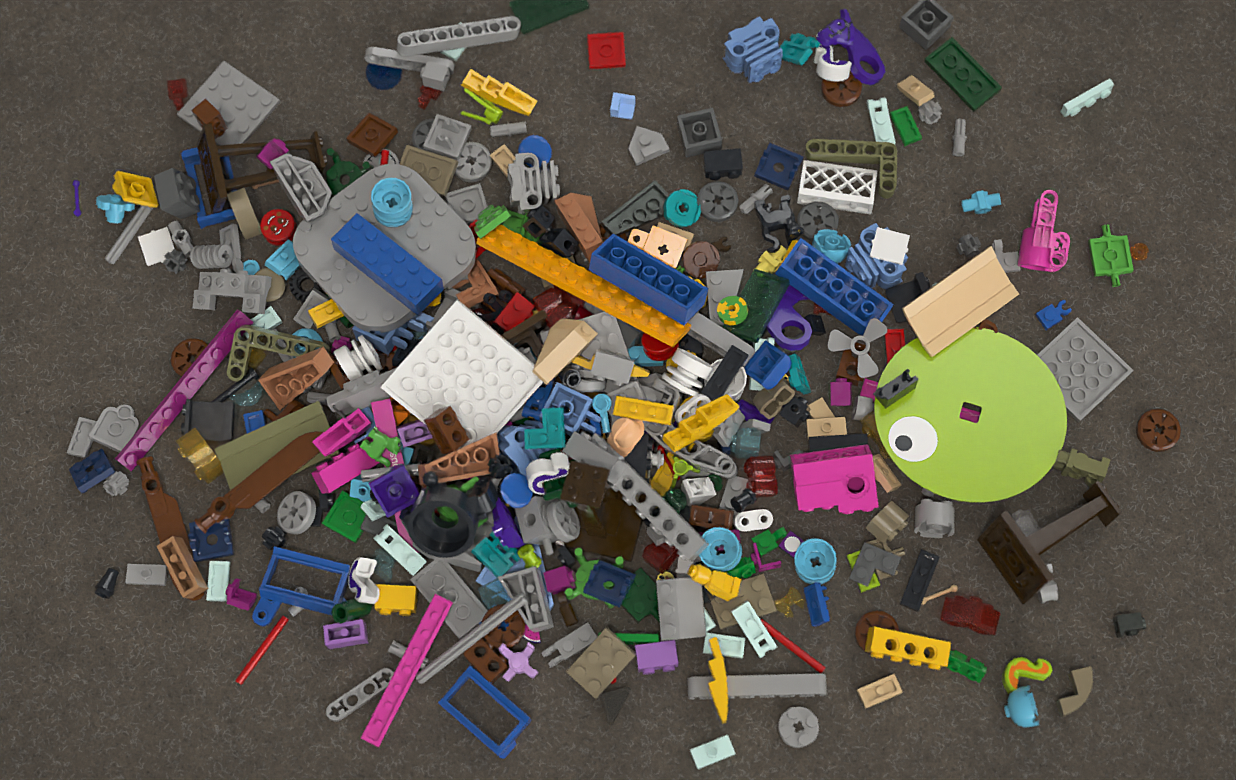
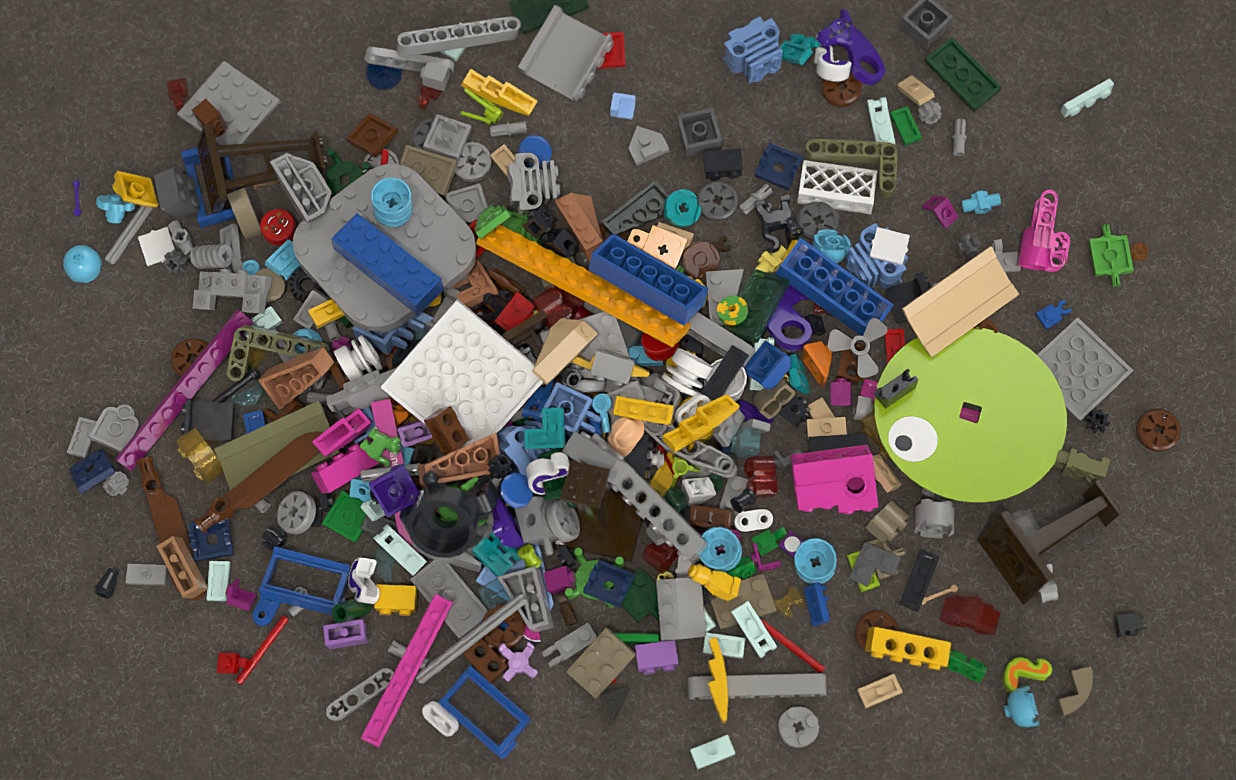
(82, 264): none -> medium azure cylinder
(230, 662): none -> red plate
(271, 151): magenta bracket -> none
(440, 718): none -> white plate
(565, 54): none -> light grey panel
(817, 359): none -> orange slope
(942, 210): none -> magenta bracket
(1097, 416): none -> black gear

